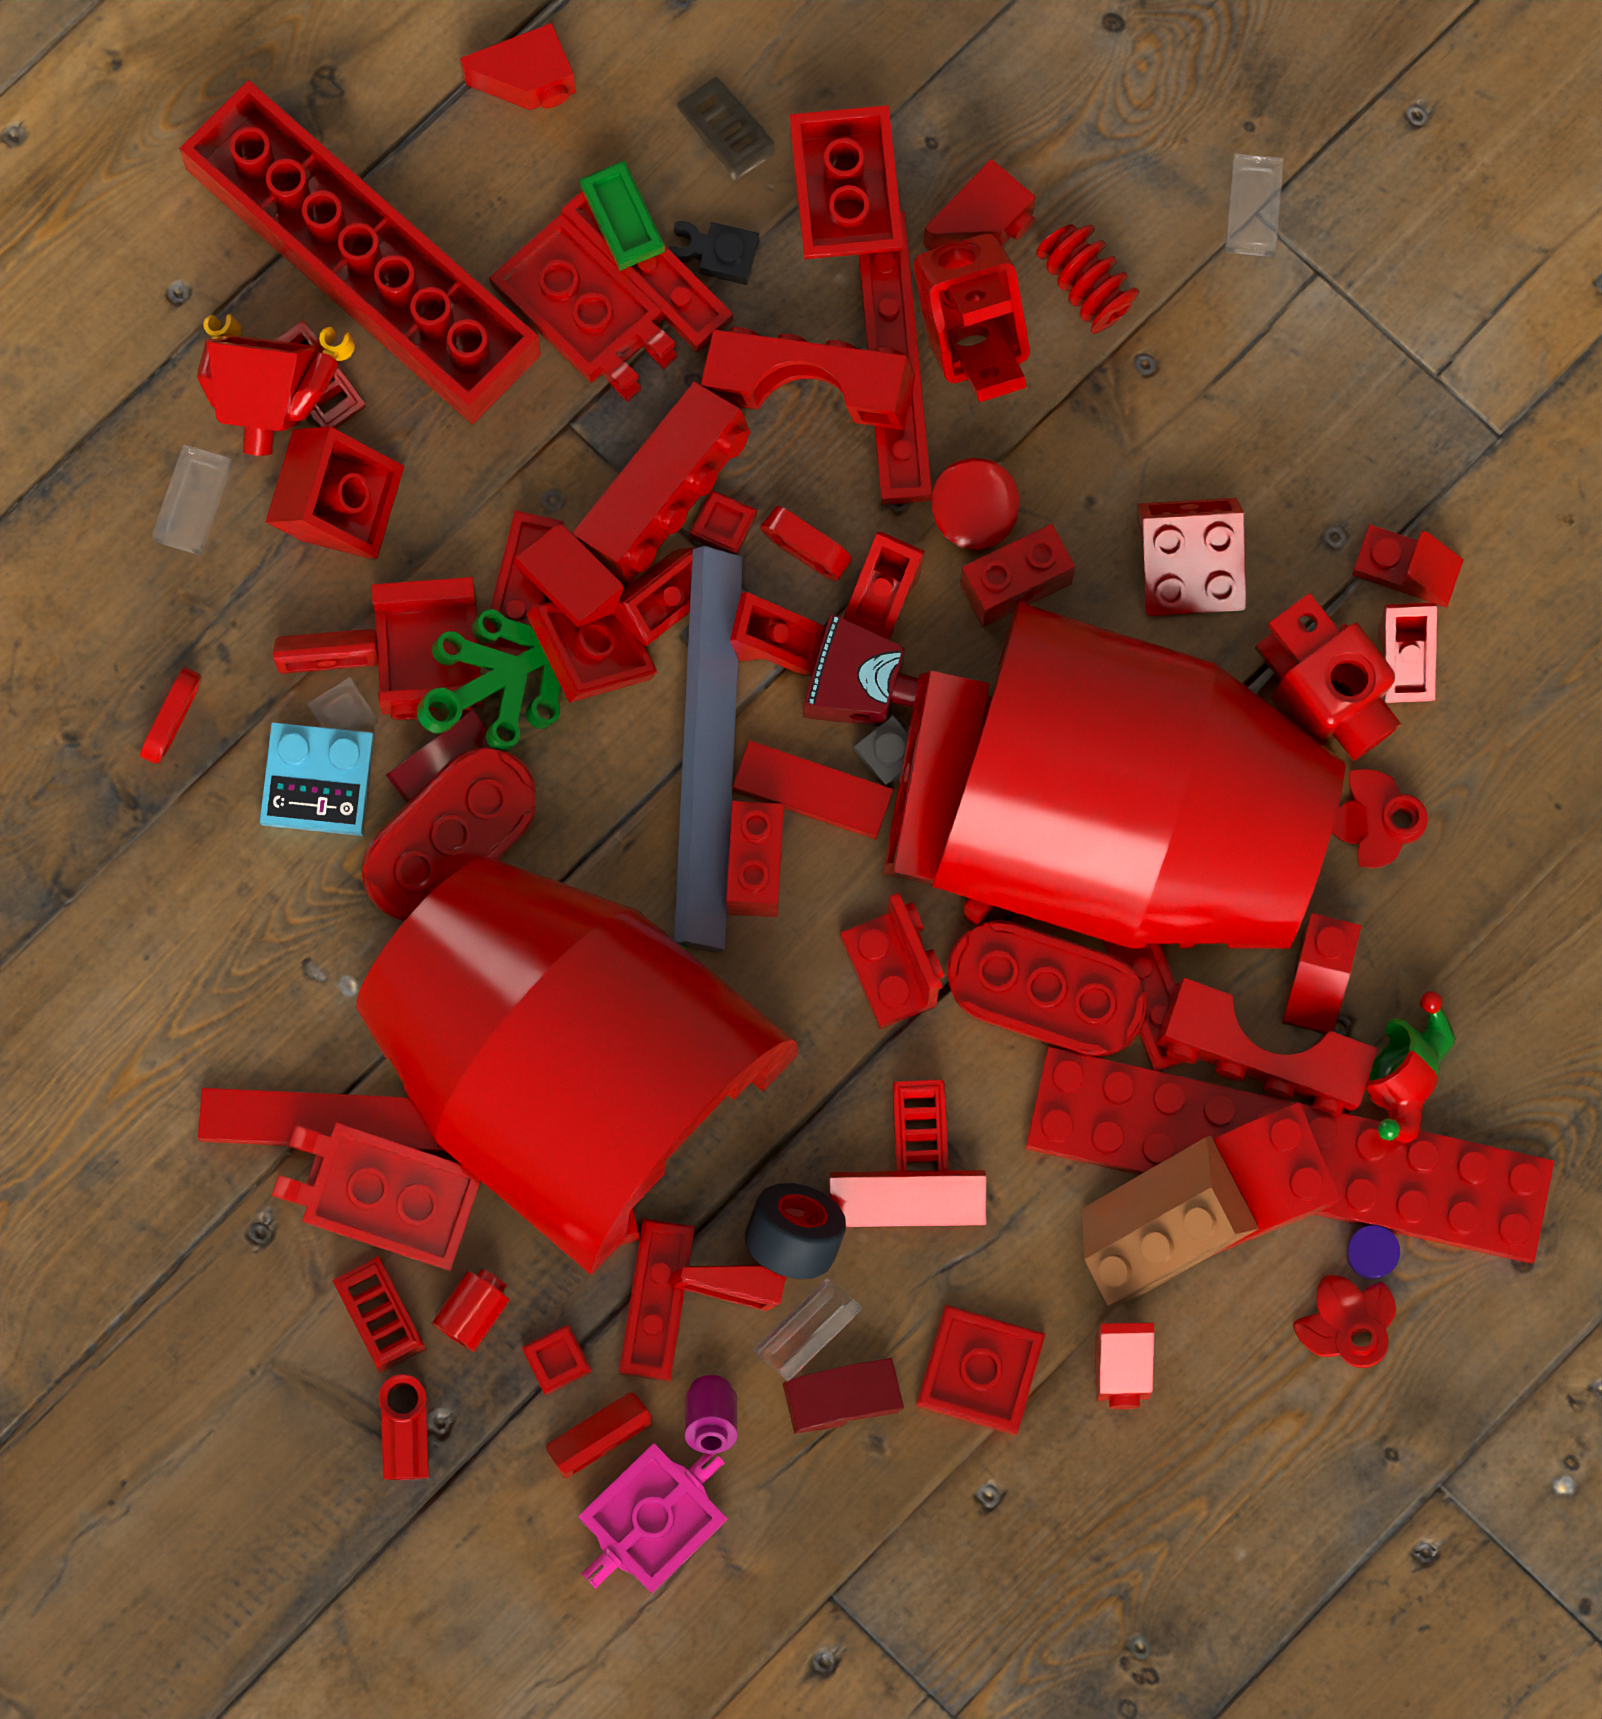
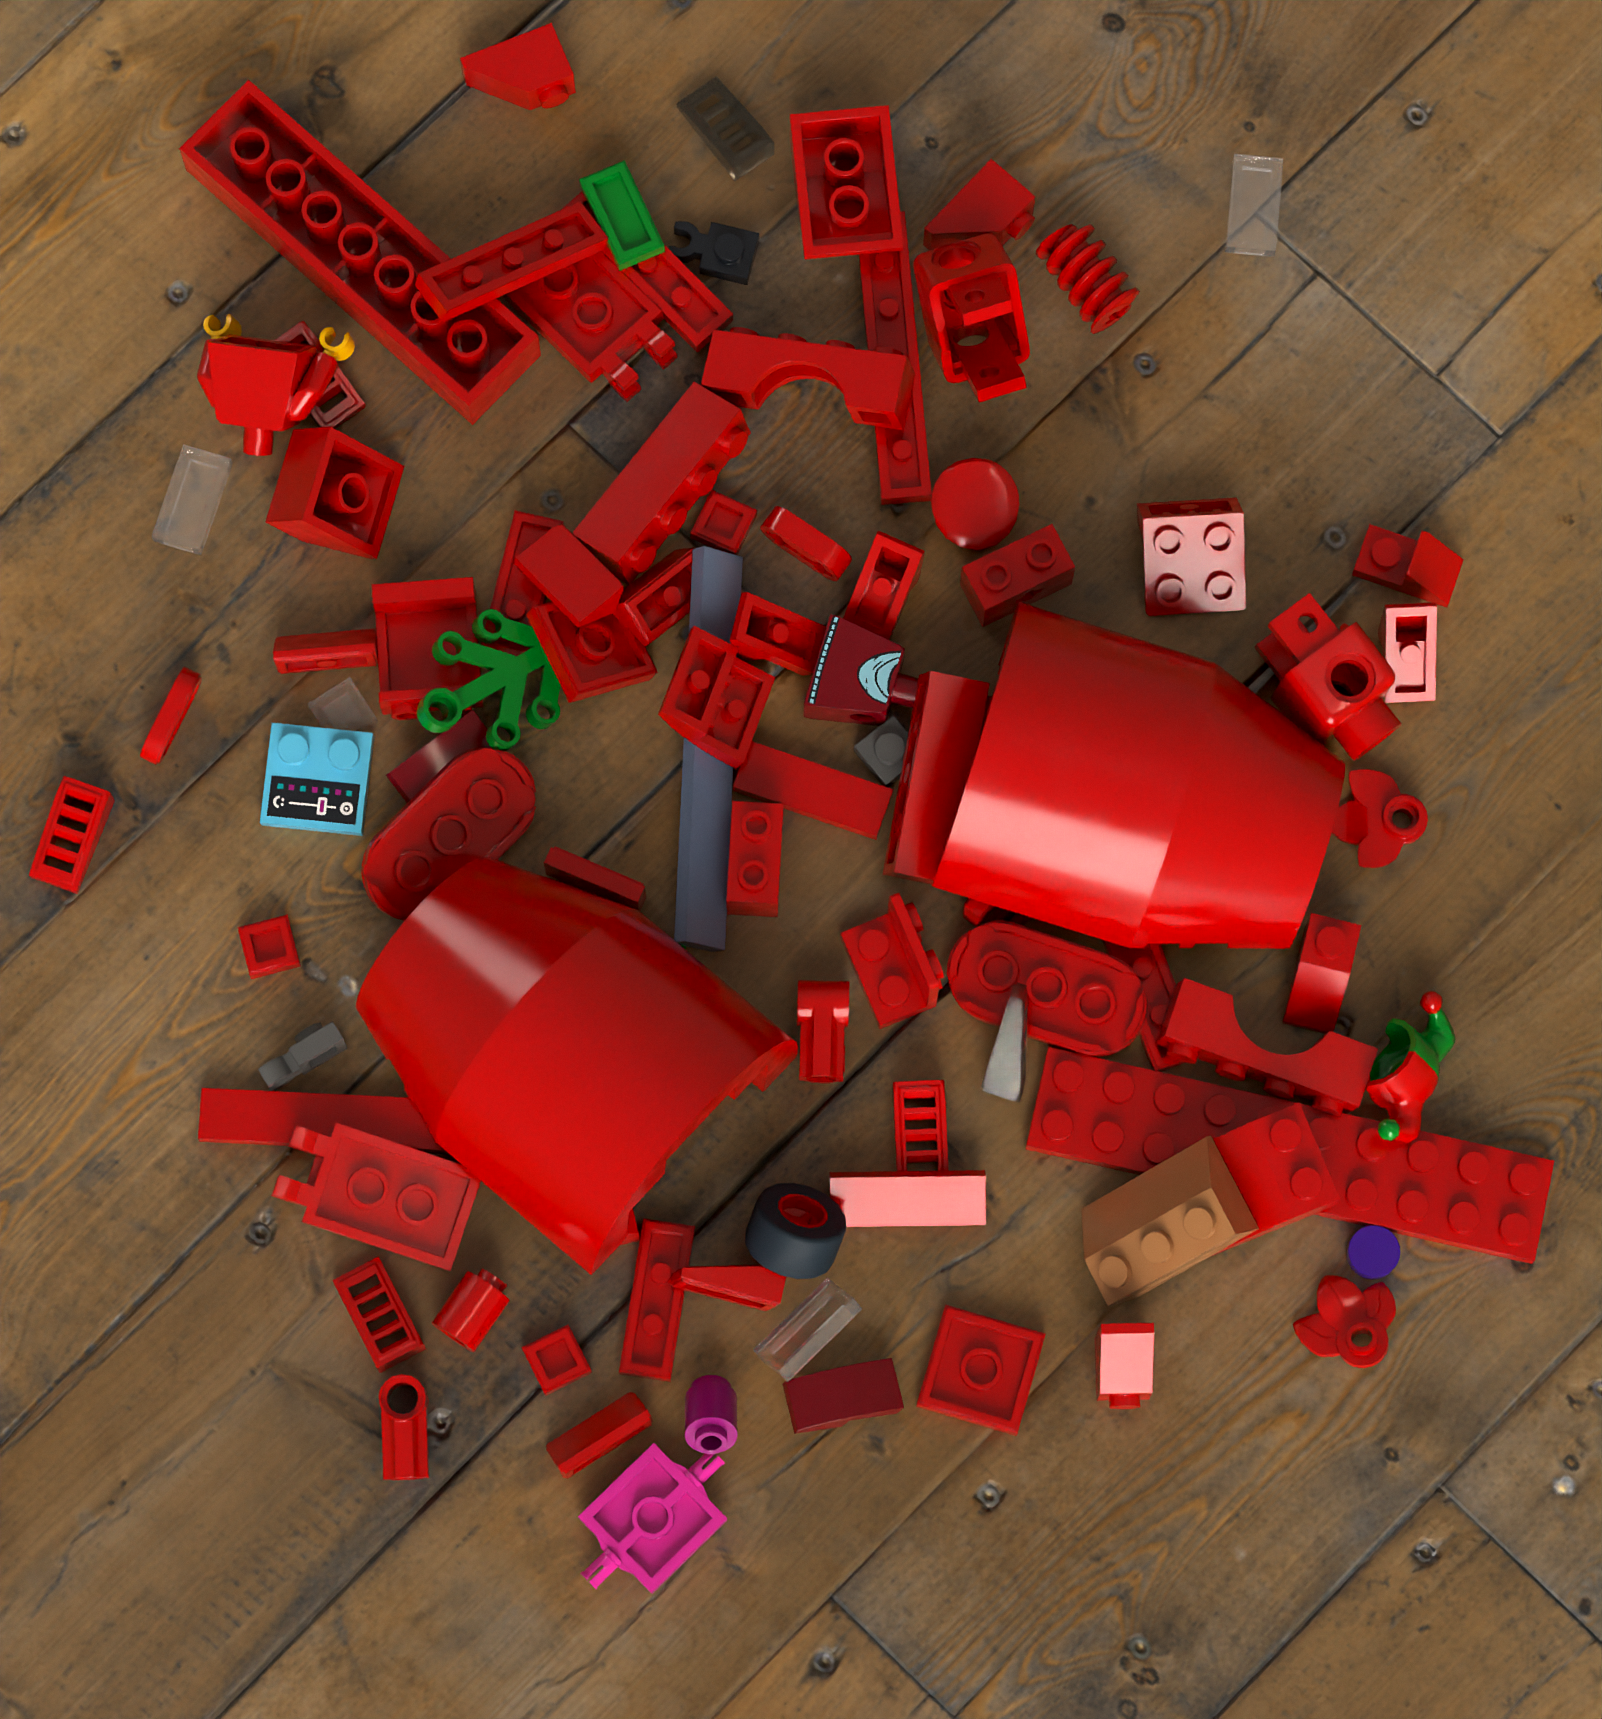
(61, 809): none -> red slope
(269, 946): none -> red tile
(312, 1048): none -> dark grey plate
(511, 261): none -> red plate
(594, 878): none -> red tile
(715, 697): none -> red slope
(822, 1018): none -> red piece
(1007, 1064): none -> clear smoke slope

